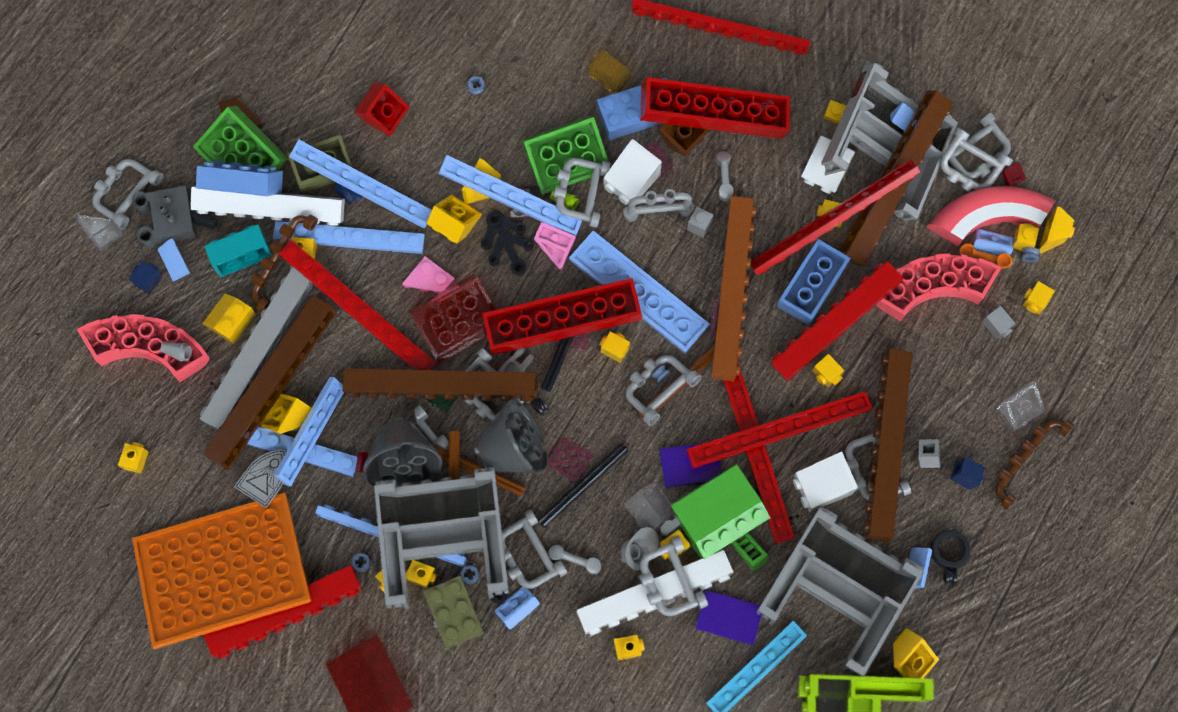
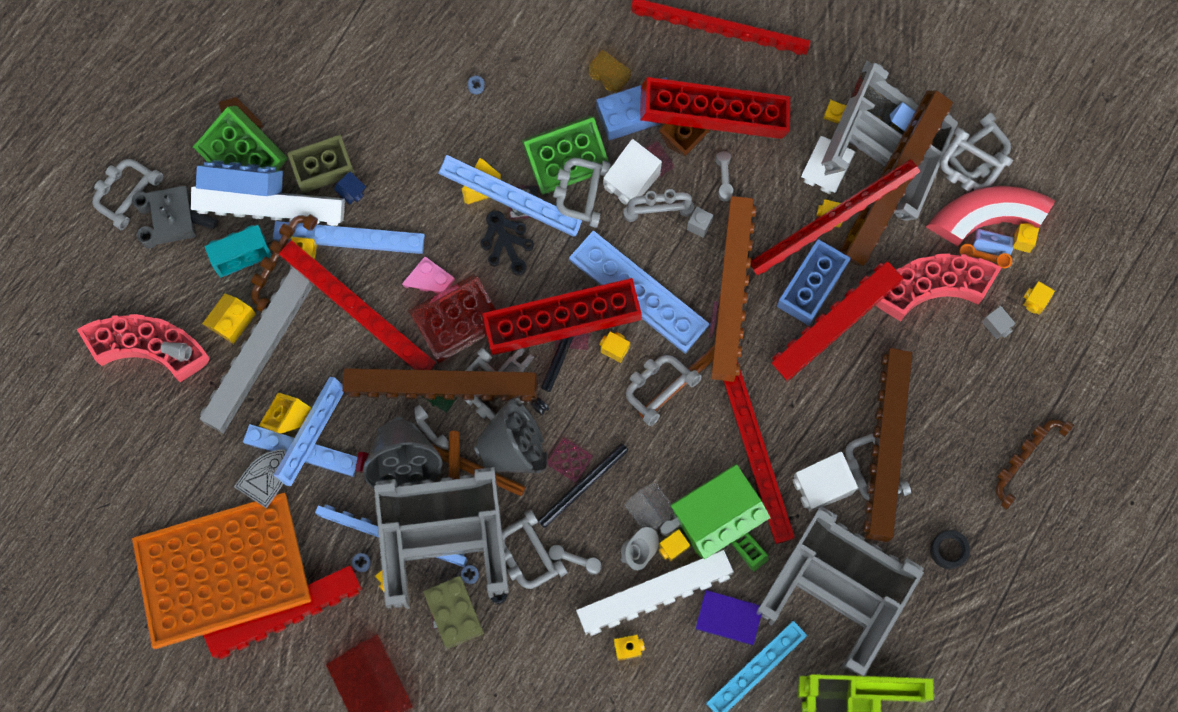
(99, 230): clear slope -> none
(133, 457): yellow brick -> none
(145, 276): dark blue brick -> none
(173, 260): light blue slope -> none
(269, 383): reddish brown brick -> none
(360, 183): light blue plate -> none
(382, 108): red slope -> none
(421, 574): yellow brick -> none
(453, 218): yellow slope -> none
(517, 607): light blue slope -> none
(555, 243): bright pink wing -> none
(570, 201): lime cone -> none
(654, 596): light grey bar -> none
(661, 373): sand blue bush -> none
(678, 470): dark purple tile -> none
(778, 430): red plate -> none
(828, 371): yellow brick -> none
(913, 655): yellow slope -> none
(921, 557): light blue slope -> none
(929, 453): light grey brick -> none
(950, 576): black bush -> none
(967, 473): dark blue brick -> none
(1013, 174): dark red plate -> none
(1022, 406): clear slope -> none
(1030, 254): sand blue bush -> none
(1057, 230): yellow slope -> none

